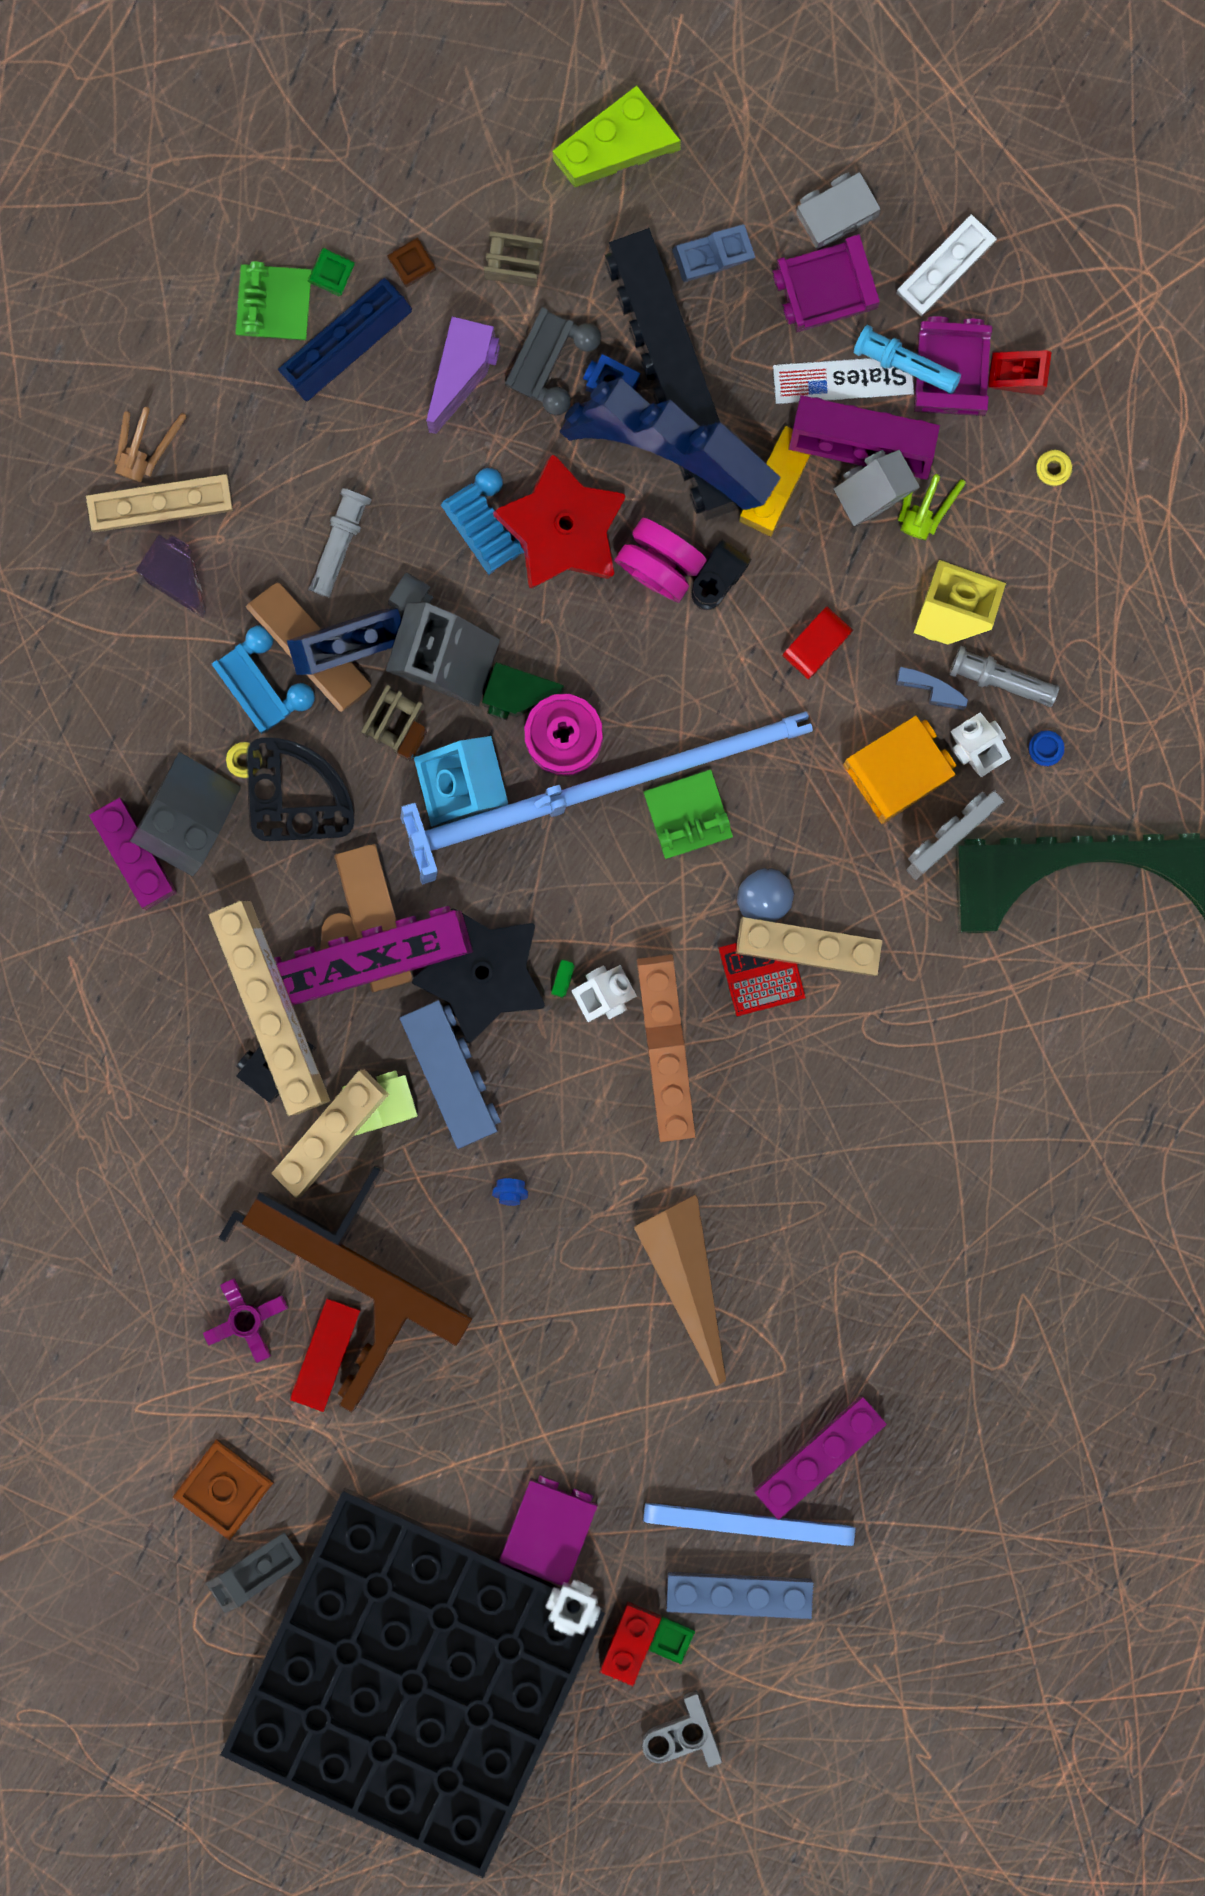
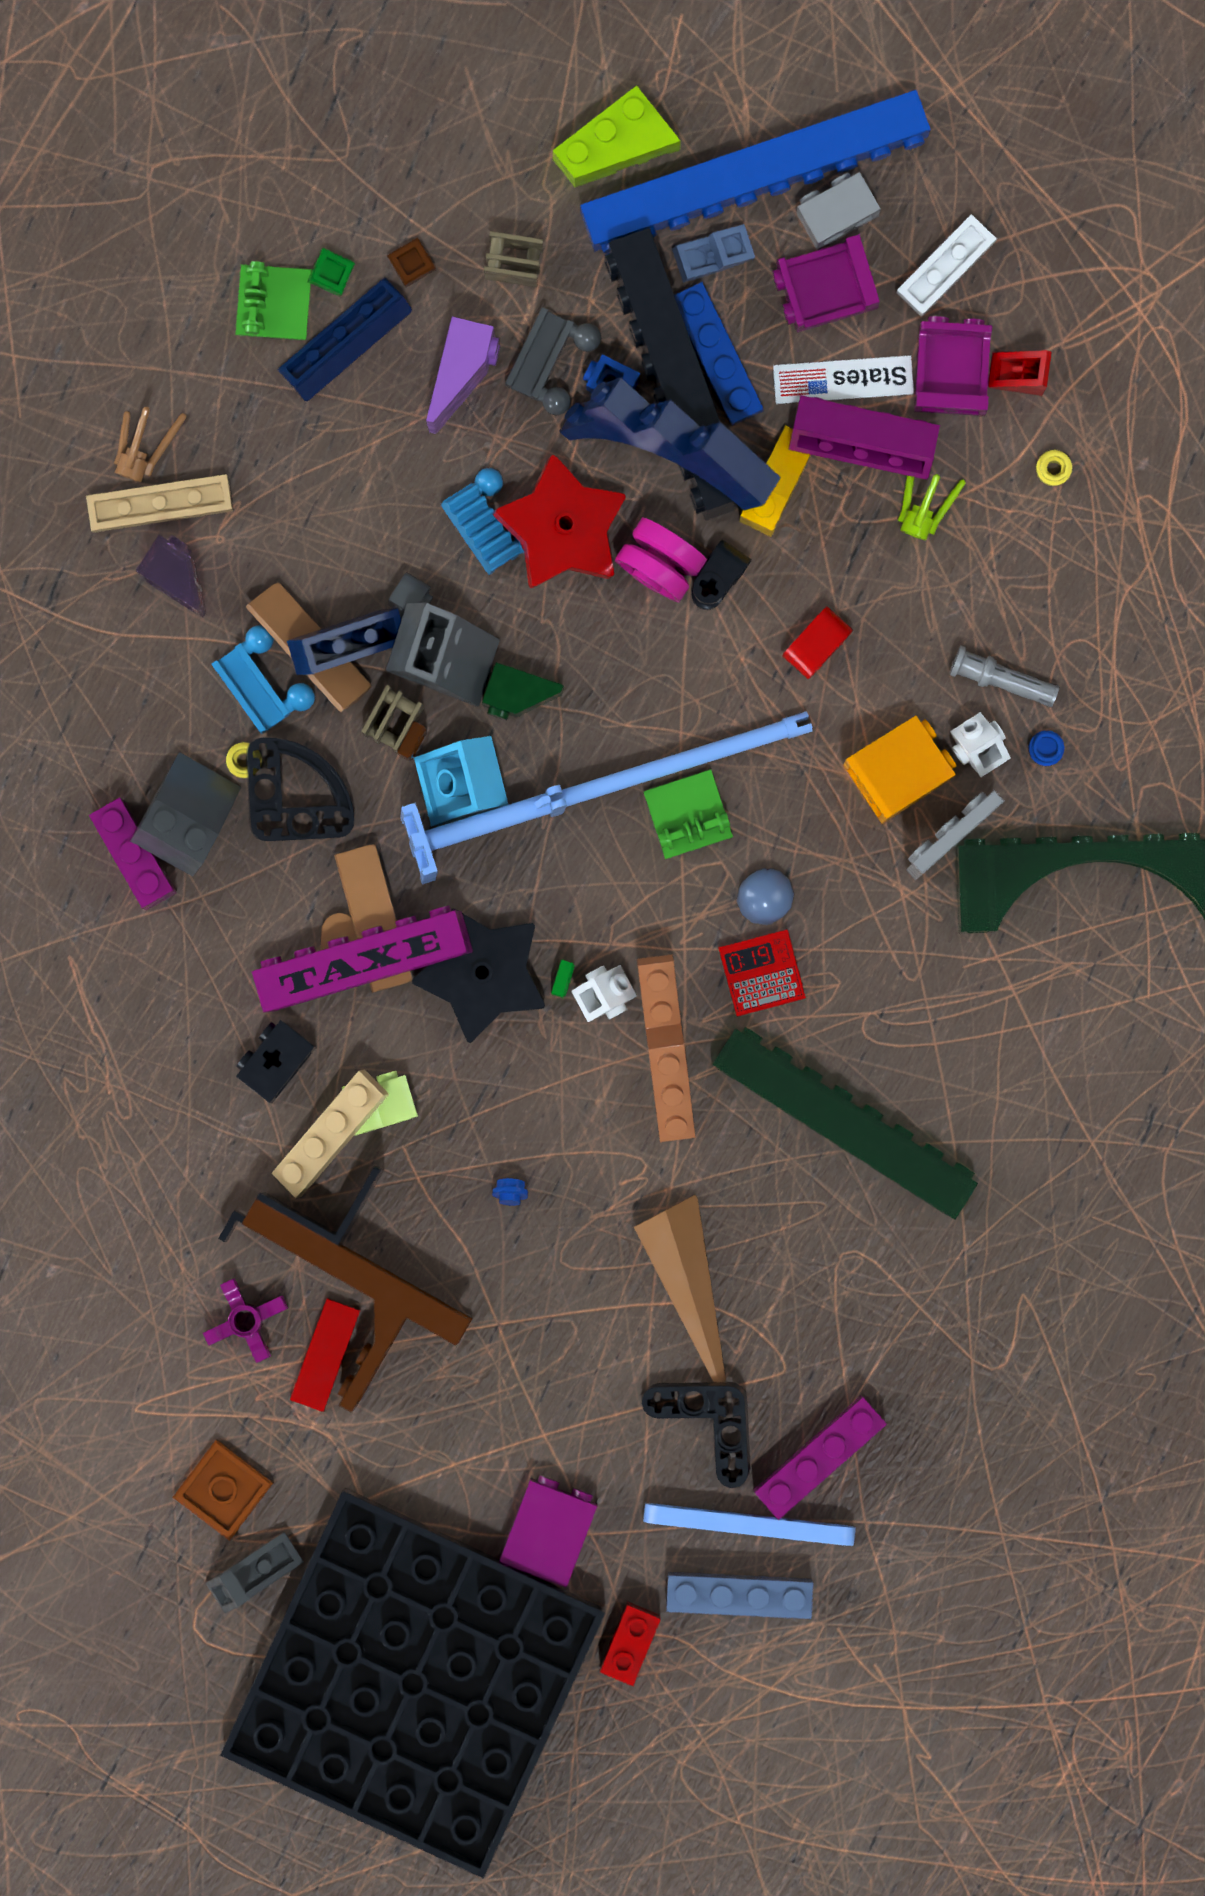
(269, 1007): tan brick -> none
(344, 526): light grey pin -> none
(449, 1074): sand blue brick -> none
(558, 714): dark pink wheel -> none
(568, 1621): white brick -> none
(671, 1640): green tile -> none
(677, 1743): light grey tile -> none
(713, 1408): none -> black beam
(717, 355): none -> blue plate
(758, 170): none -> blue brick
(808, 946): tan plate -> none
(846, 1124): none -> clear green brick
(875, 487): light grey brick -> none
(892, 353): medium azure pin -> none
(941, 692): sand blue slope -> none
(958, 604): light yellow slope -> none

